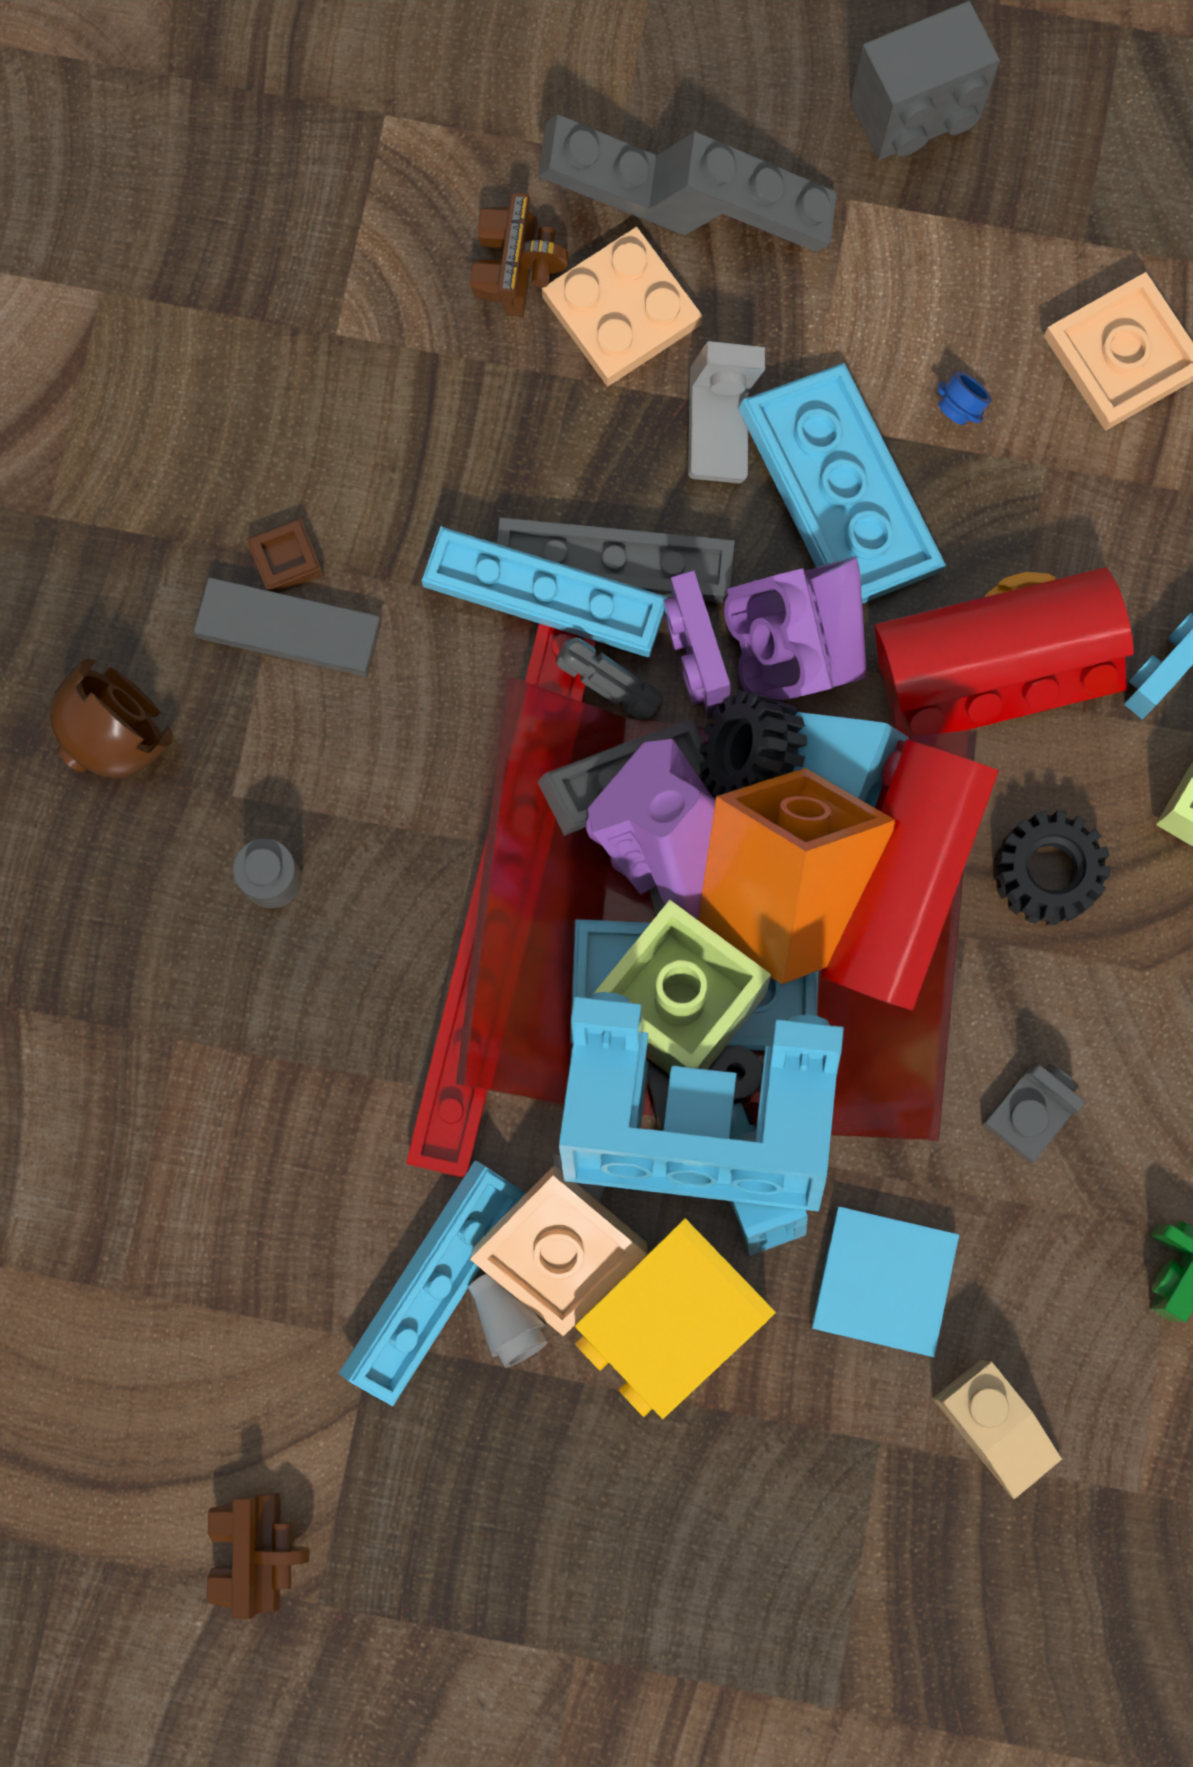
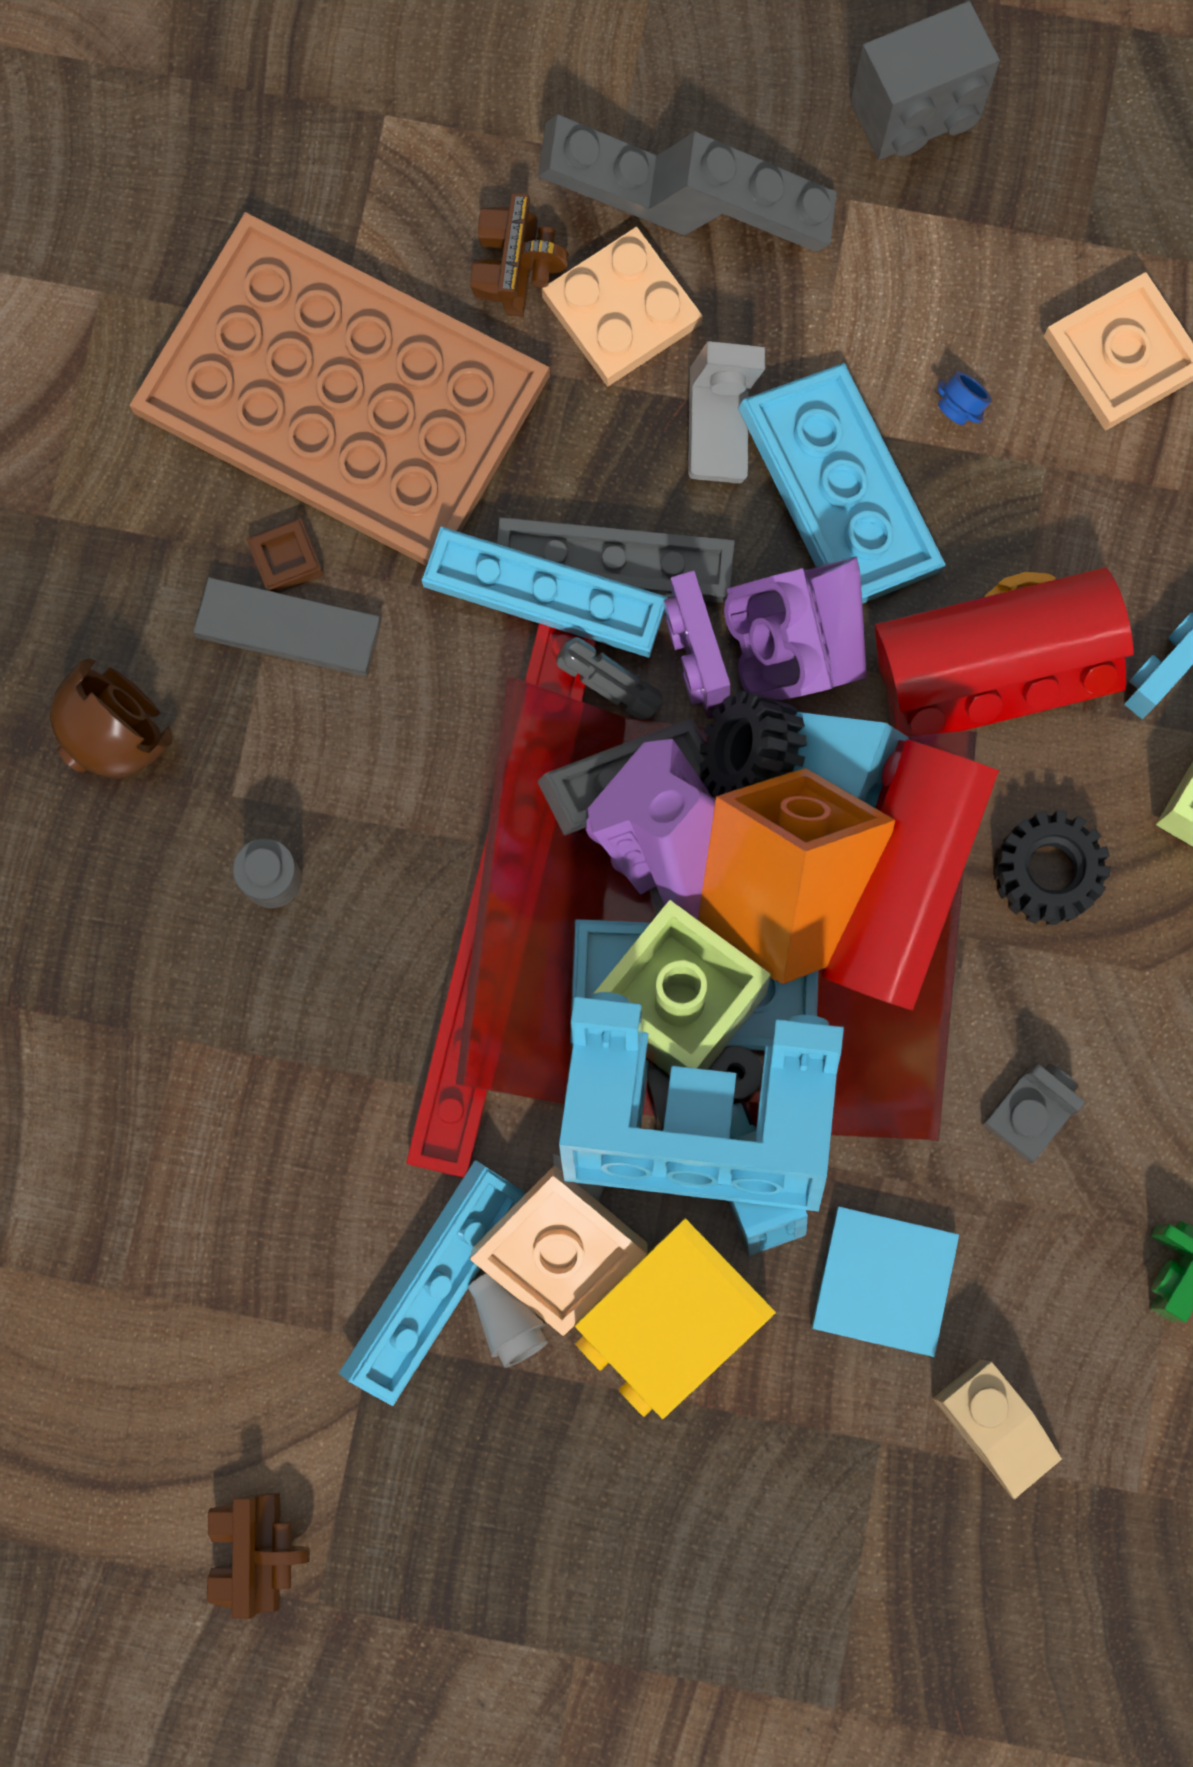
(340, 389): none -> nougat plate

